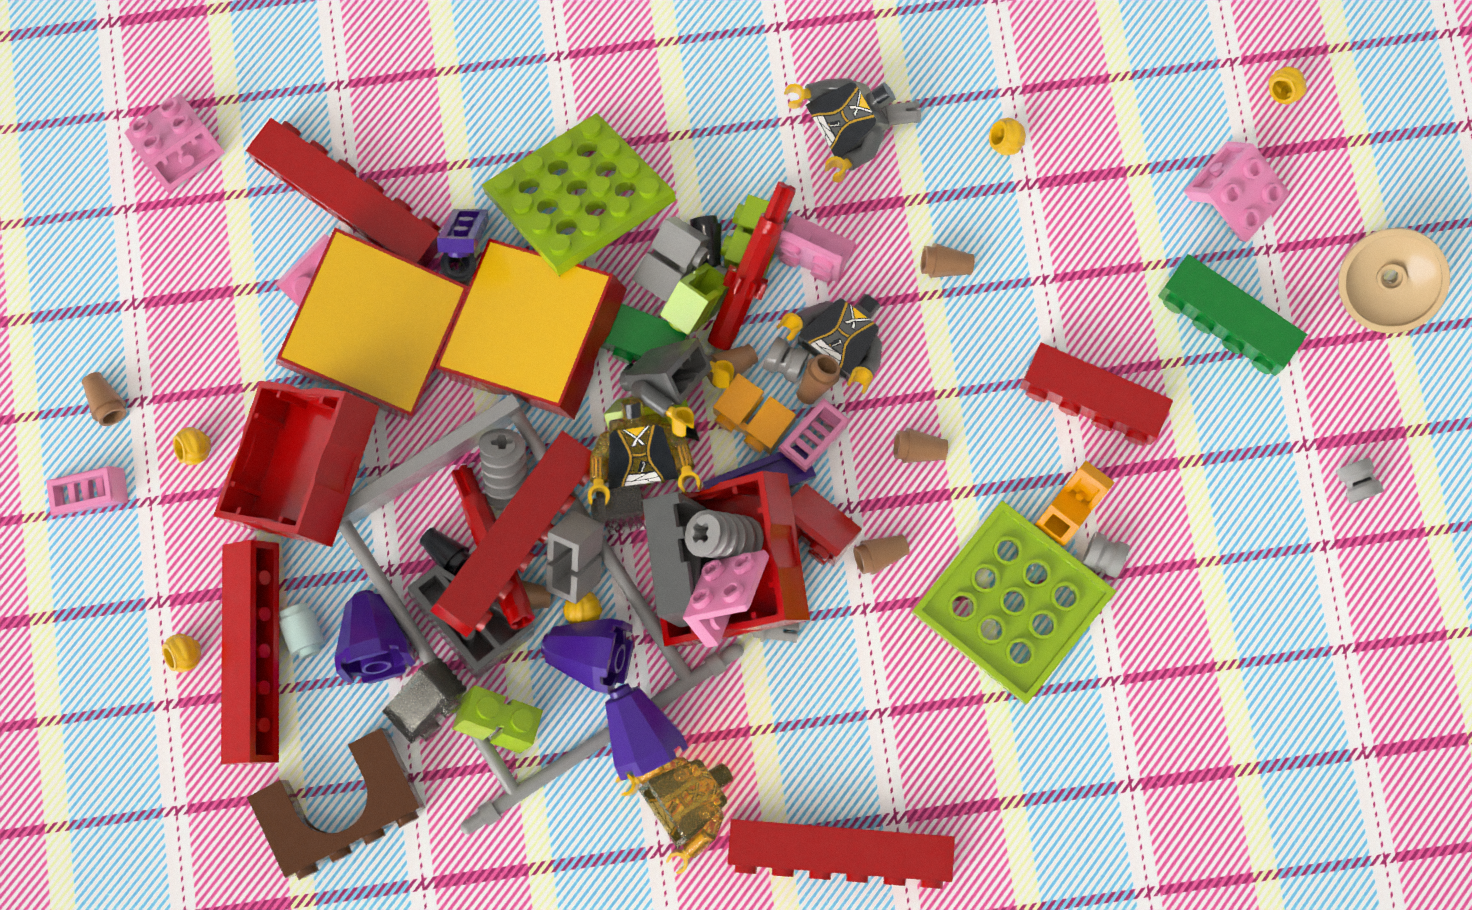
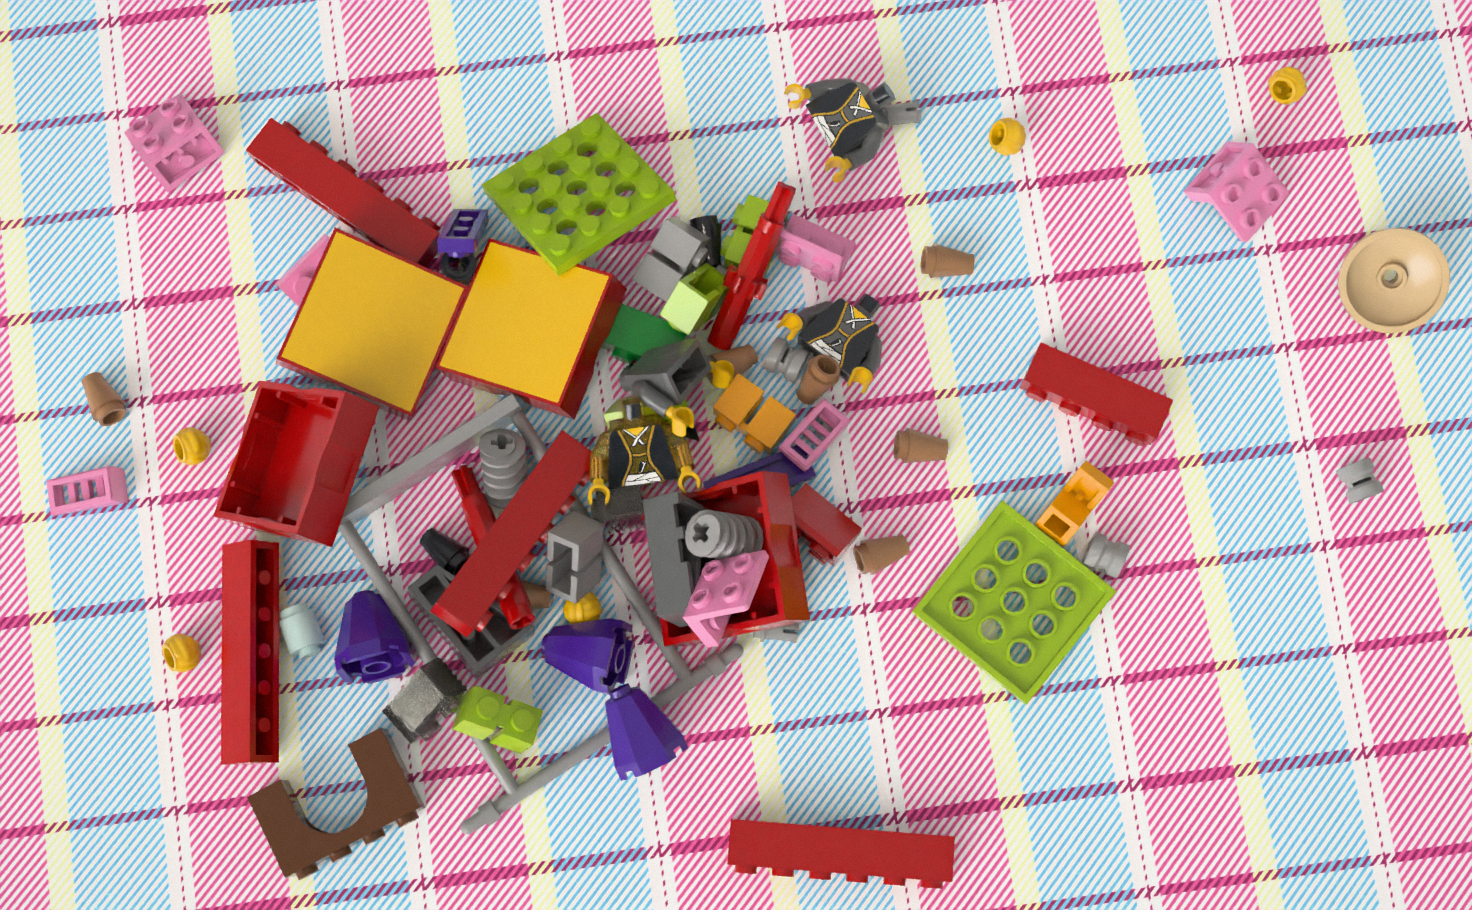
(685, 802): clear yellow torso -> none
(1231, 316): green brick -> none

